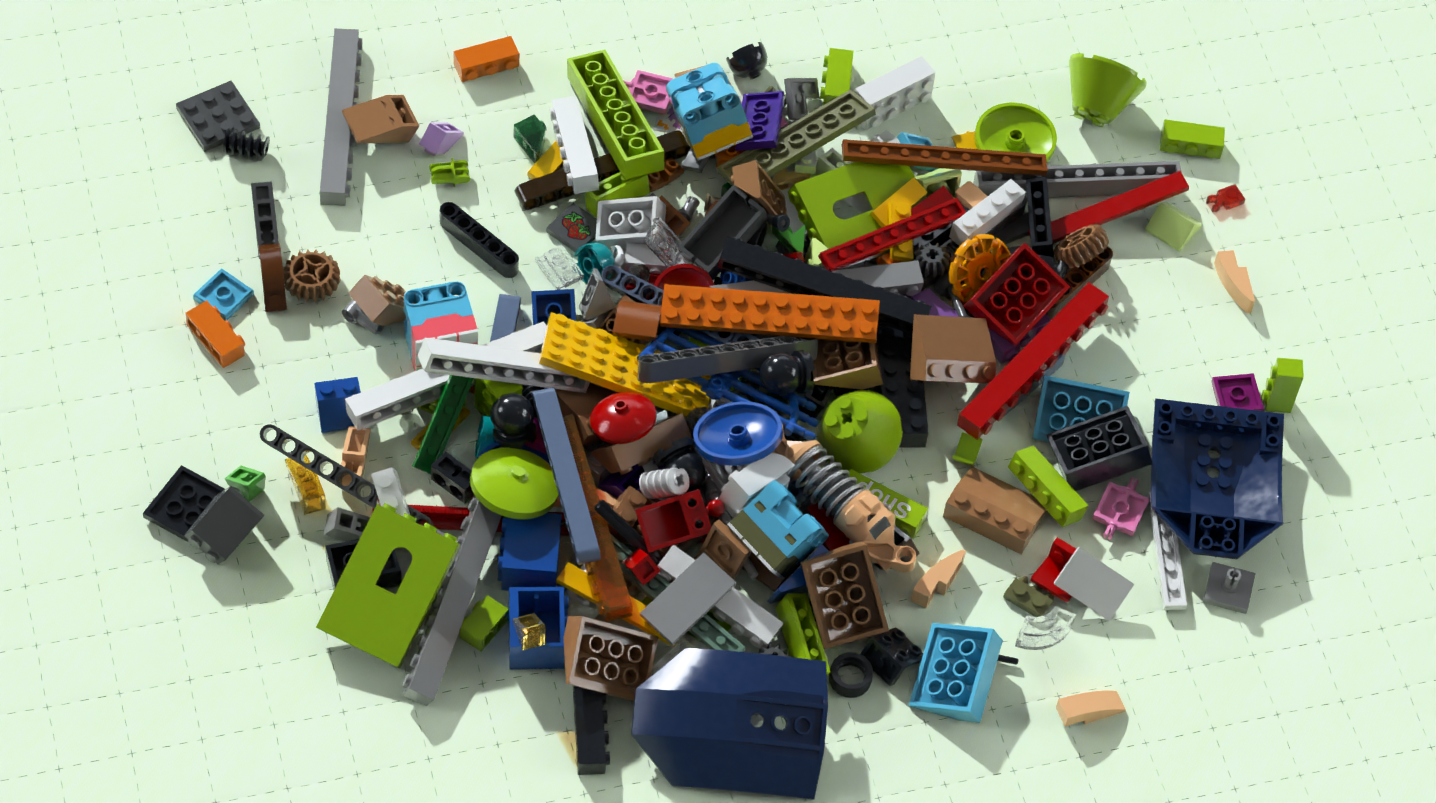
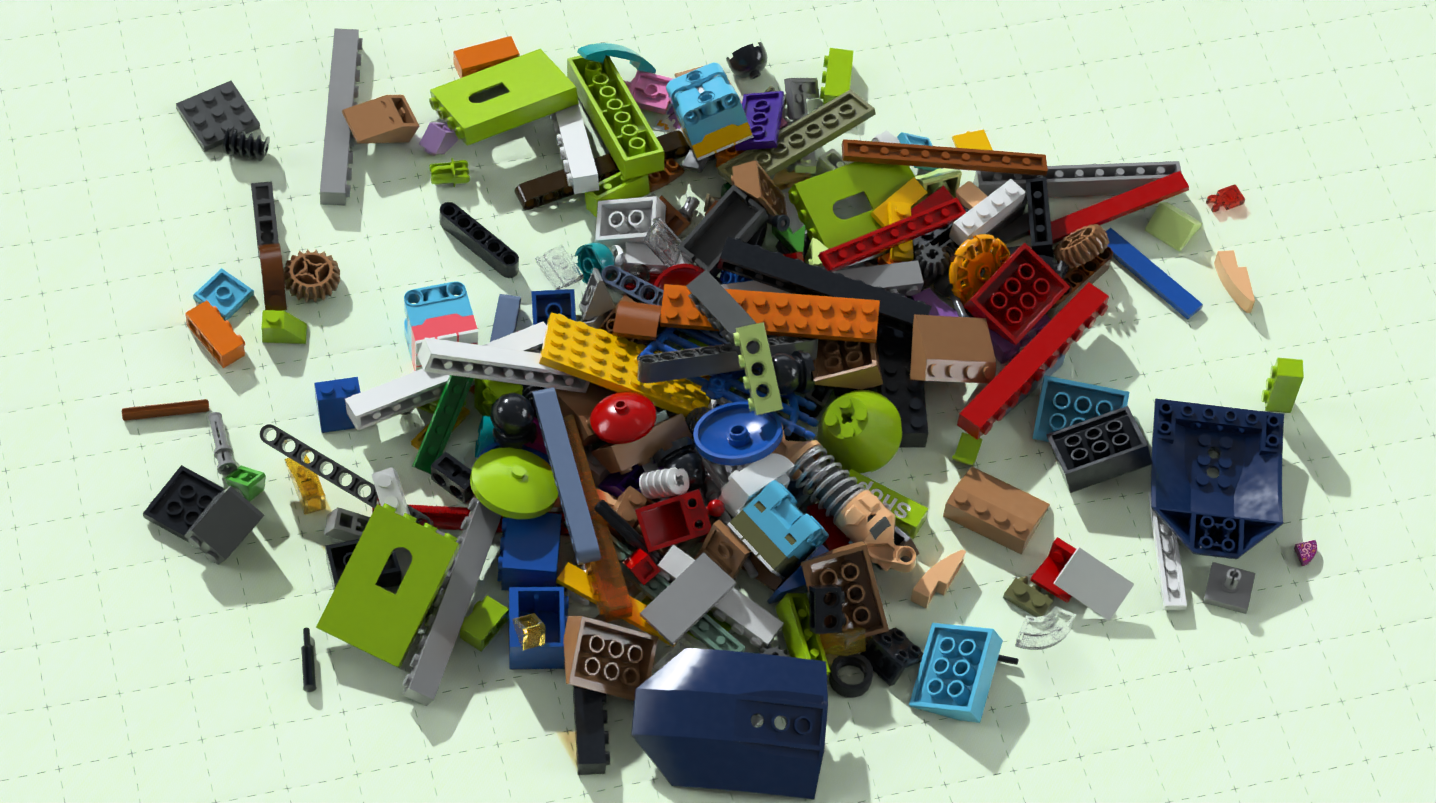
(165, 409): none -> dark orange axle
(221, 445): none -> light grey pin
(282, 328): none -> lime slope
(308, 664): none -> black axle
(355, 314): light grey piece -> none
(355, 452): light nougat slope -> none
(379, 300): medium nougat slope -> none
(531, 136): clear green slope -> none
(535, 91): none -> lime panel
(548, 163): yellow tile -> none
(573, 227): dark grey tile -> none
(598, 51): none -> teal slope
(720, 309): none -> dark grey piece
(772, 400): none -> yellowish green brick
(819, 610): none -> black brick
(845, 643): none -> clear yellow slope
(898, 91): white brick -> none
(1016, 129): lime dish -> none
(1048, 486): lime brick -> none
(1089, 706): light nougat slope -> none
(1102, 88): lime cone -> none
(1121, 508): bright pink plate -> none
(1152, 275): none -> blue tile
(1192, 139): lime brick -> none
(1237, 391): magenta plate -> none
(1306, 551): none -> magenta tile

